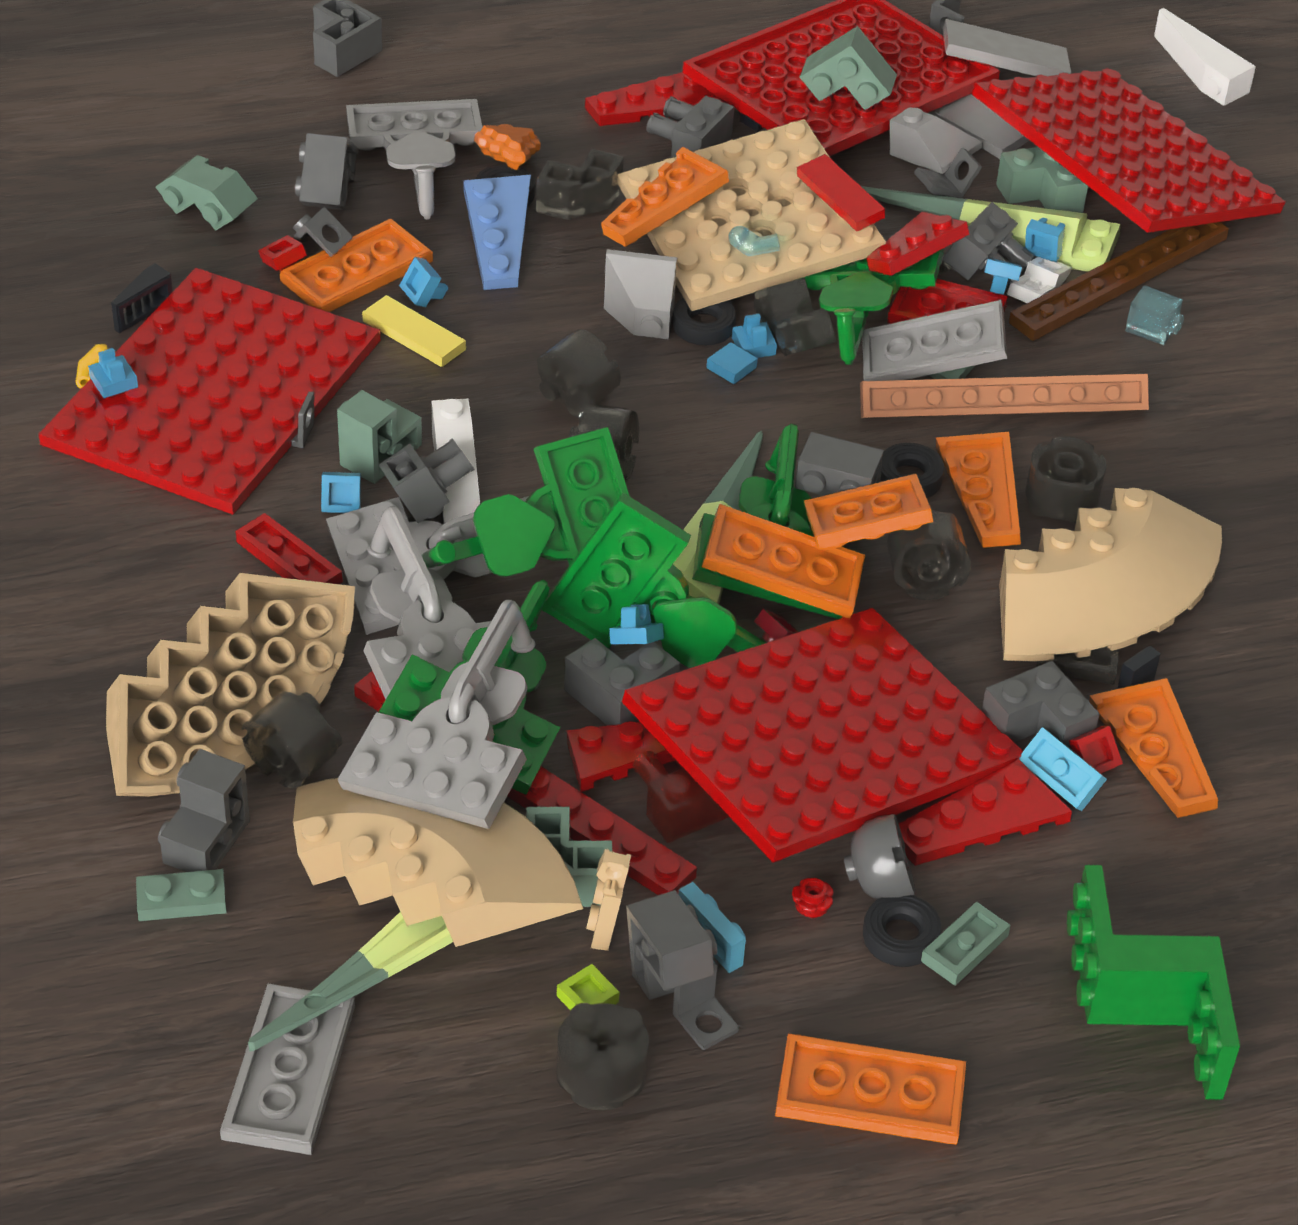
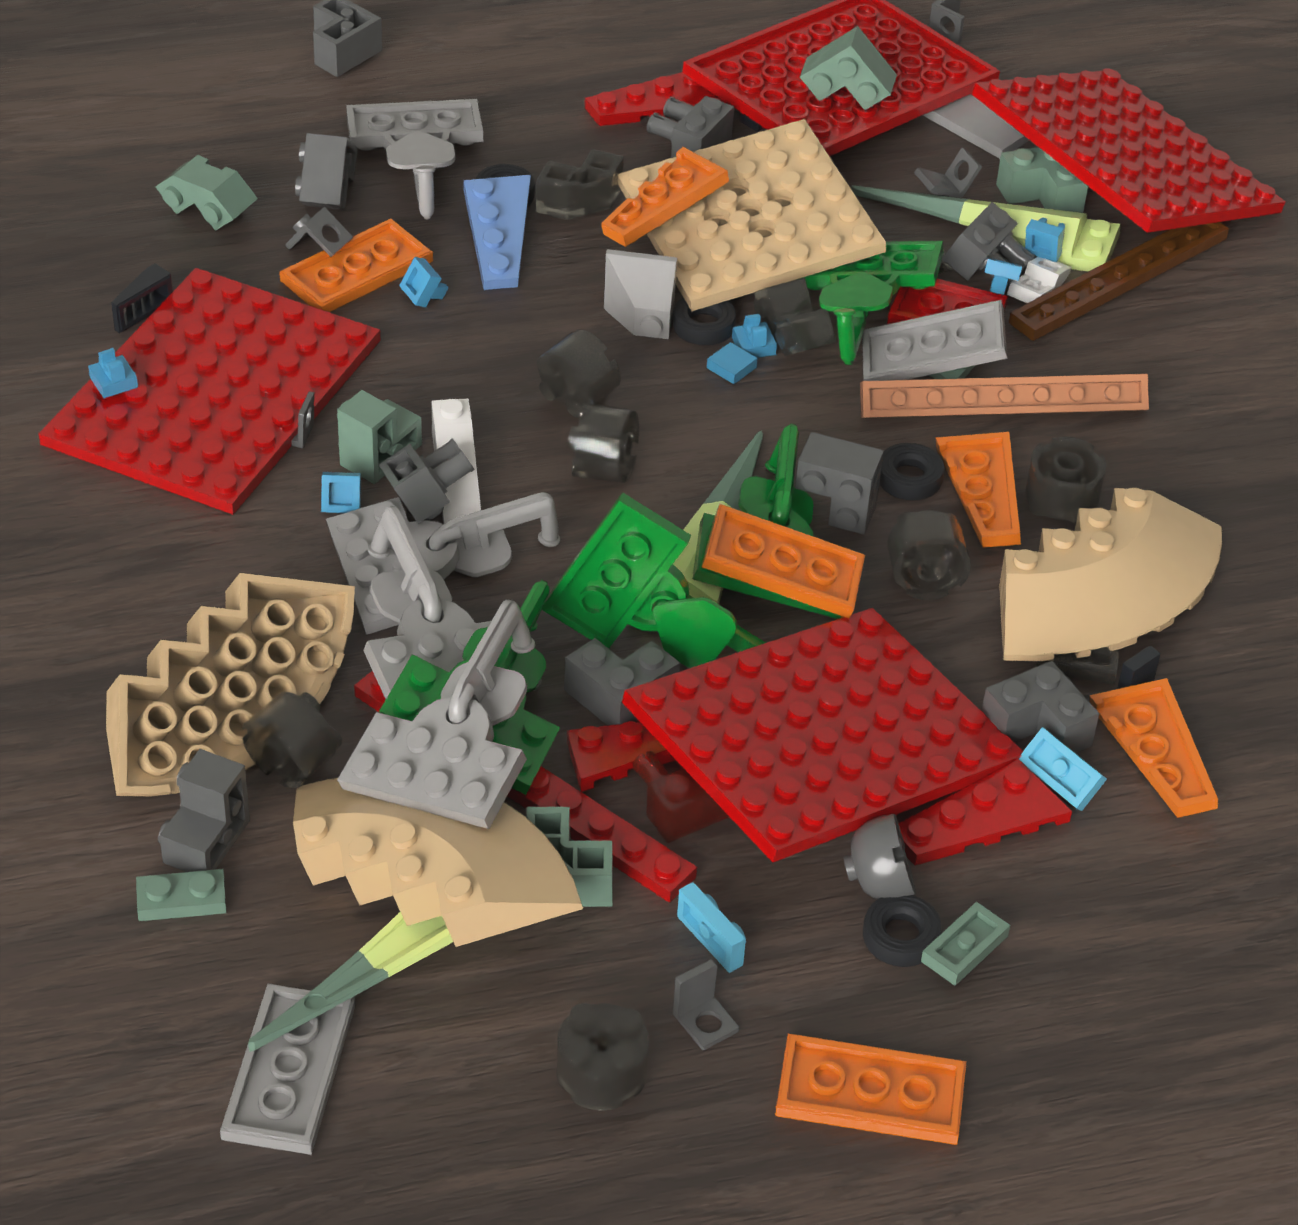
(89, 358): yellow arm -> none
(282, 253): red plate -> none
(285, 552): red plate -> none
(414, 331): light yellow tile -> none
(508, 143): orange rock -> none
(554, 521): green plate -> none
(587, 987): lime plate -> none
(608, 893): tan hinge -> none
(636, 627): dark azure tile -> none
(668, 944): dark grey brick -> none
(752, 244): clear light blue arm -> none
(774, 625): dark red plate -> none
(812, 905): red plate -> none
(841, 192): red tile -> none
(868, 511): orange plate -> none
(916, 241): red wing -> none
(928, 140): light grey slope -> none
(1004, 50): light grey tile -> none
(1097, 748): red plate -> none
(1153, 982): green bracket -> none
(1155, 315): clear light blue brick -> none
(1206, 62): white slope -> none

